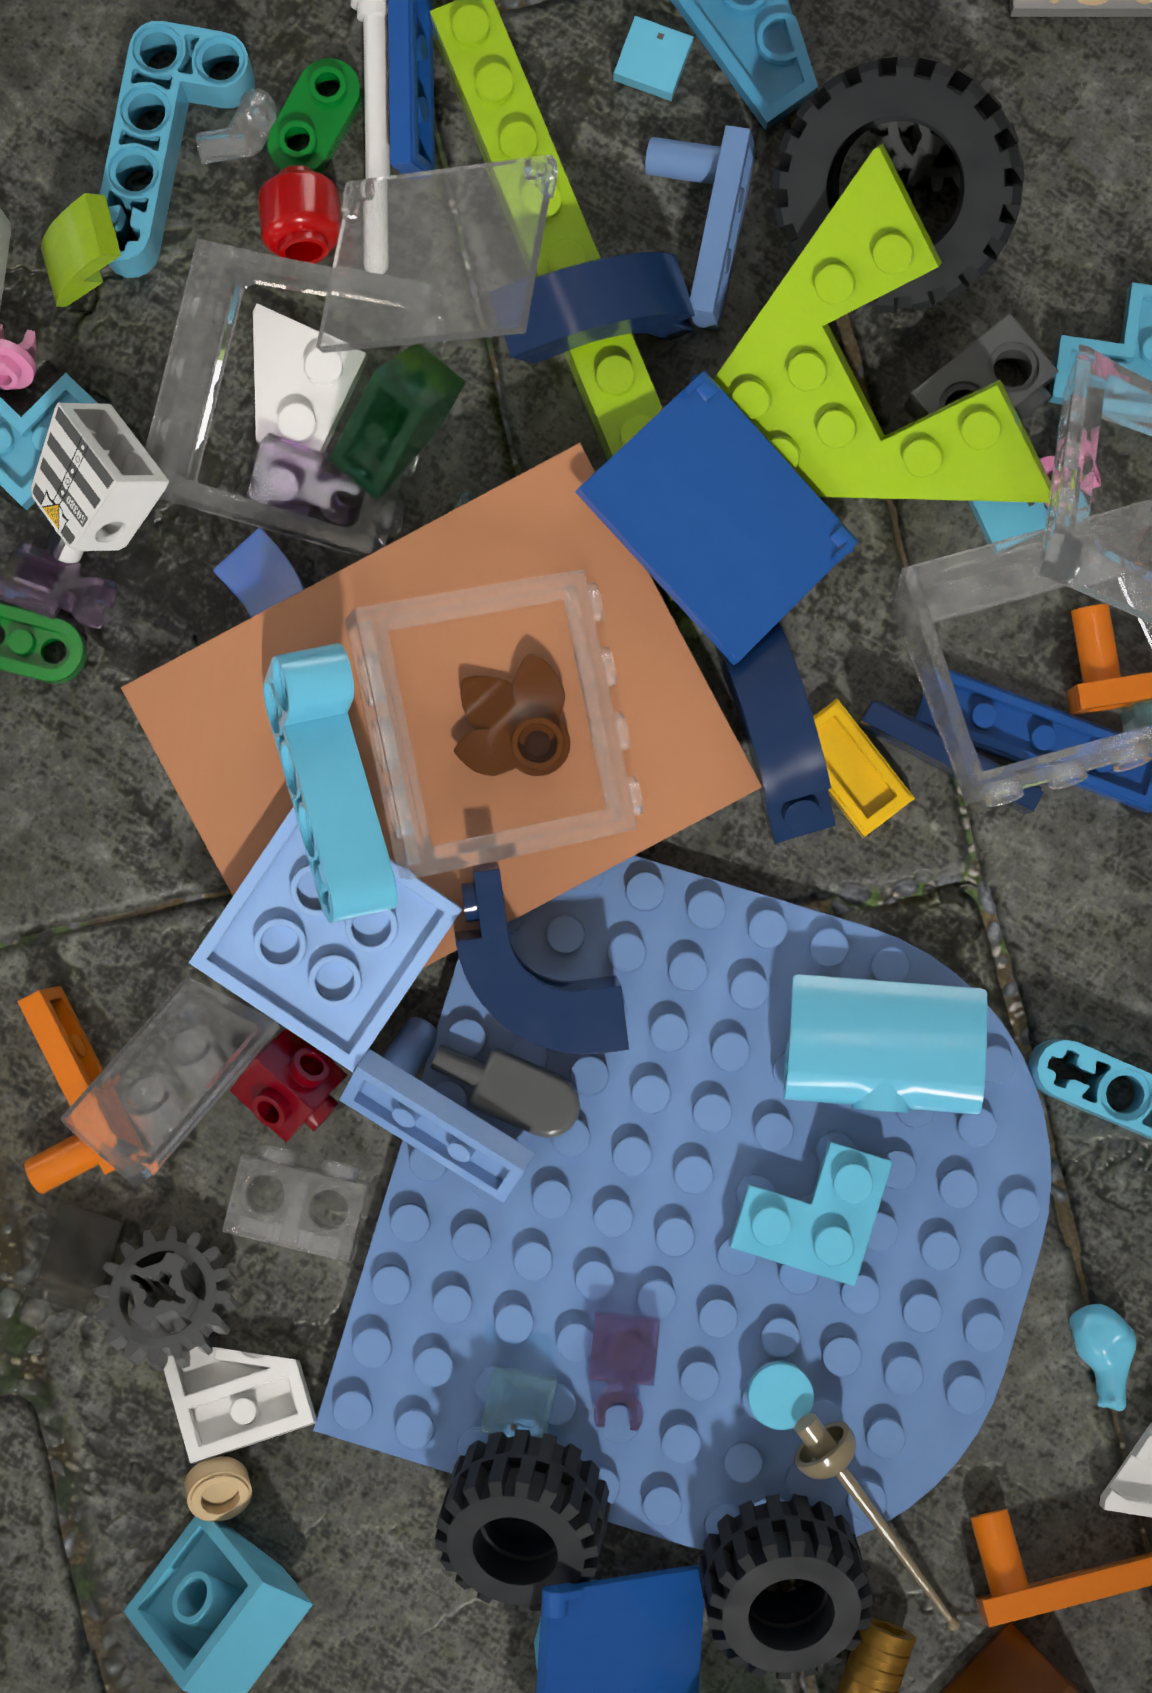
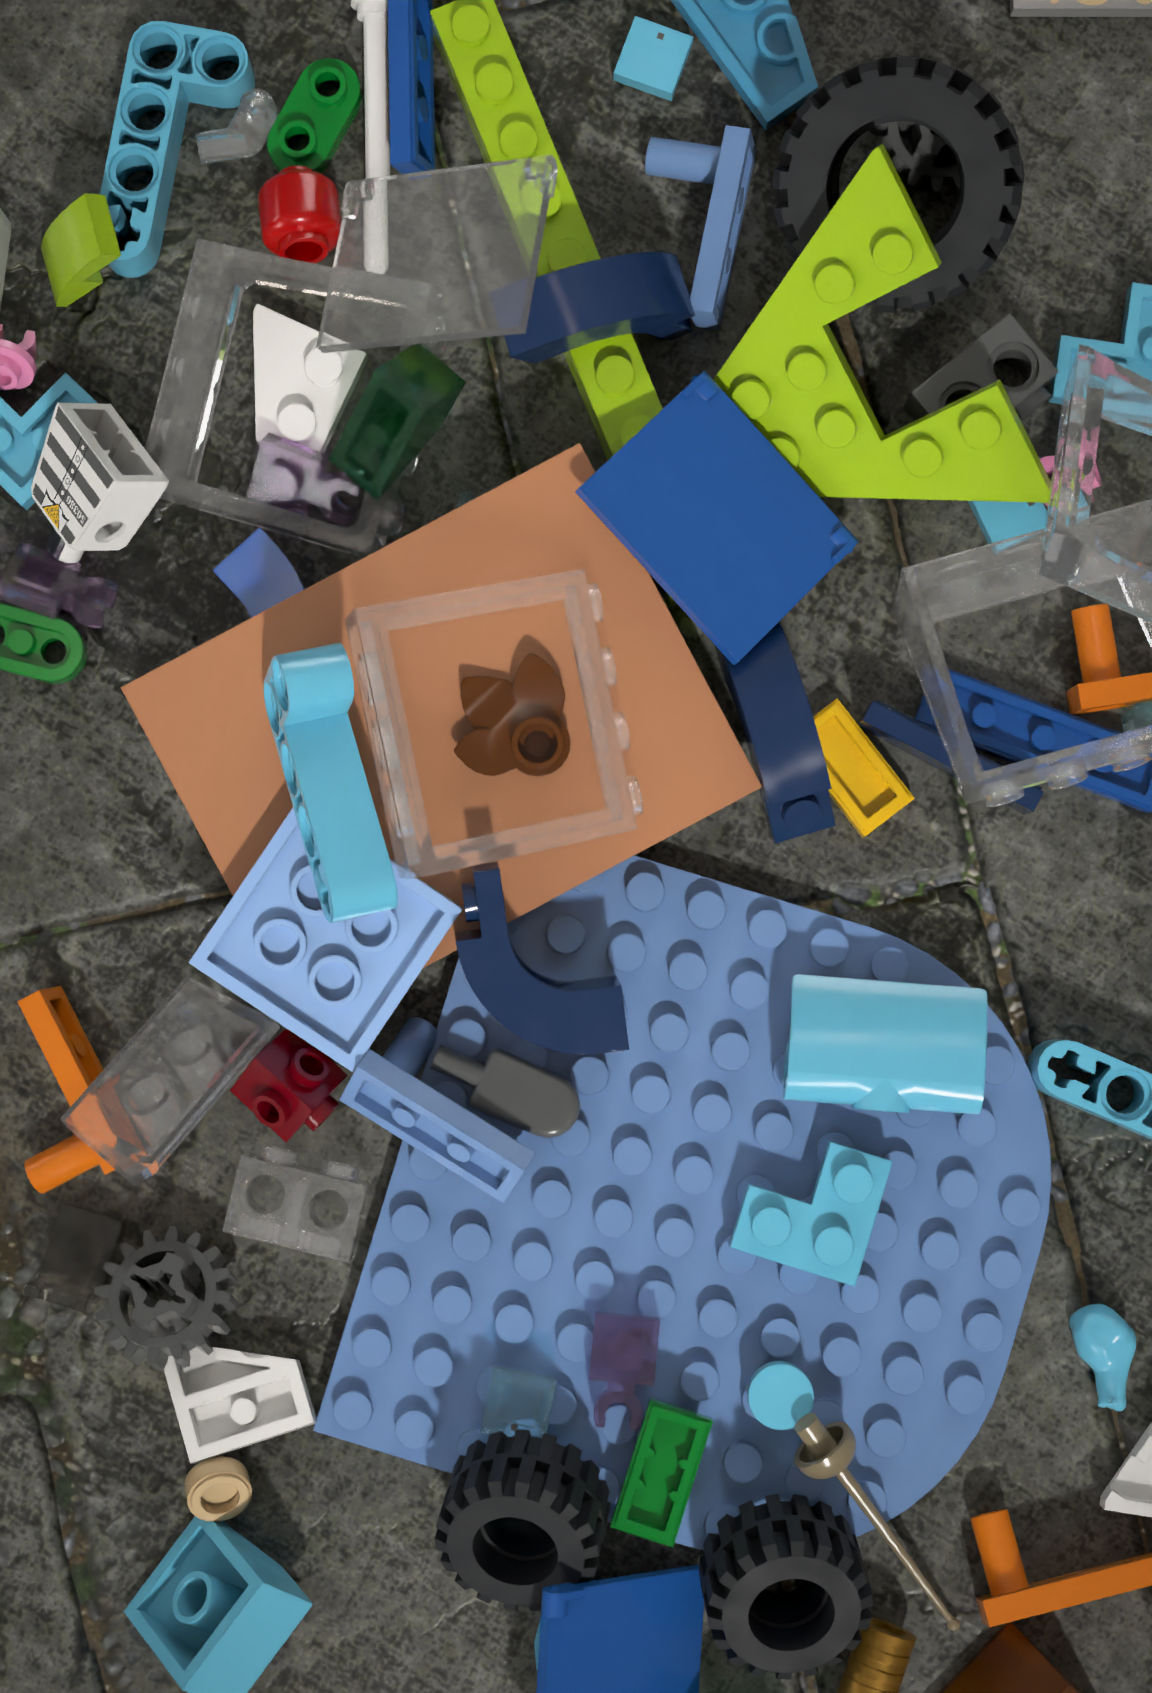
(661, 1472): none -> green plate

